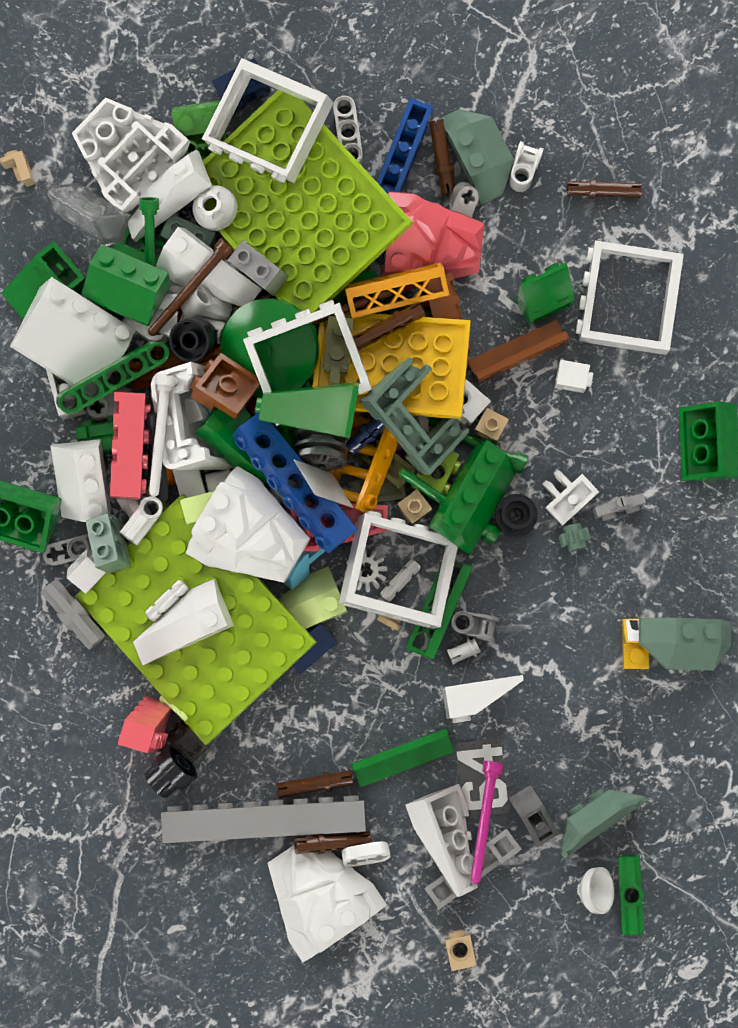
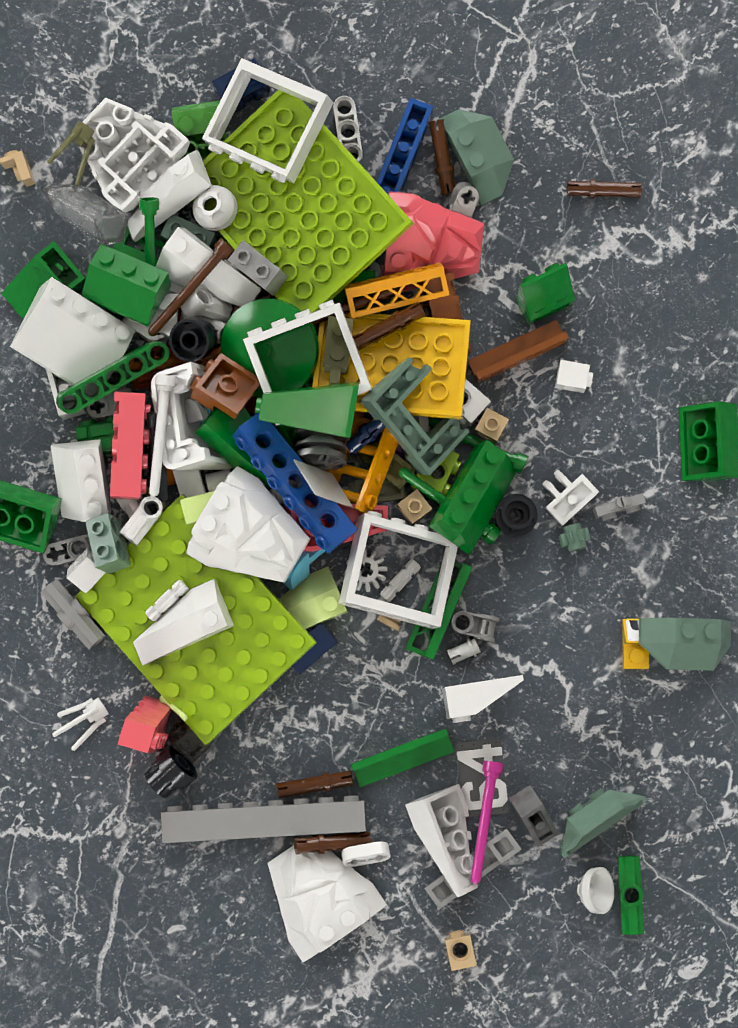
(80, 135): none -> olive plant
(93, 711): none -> white plant
(525, 163): white piece -> none
(661, 346): white window -> none

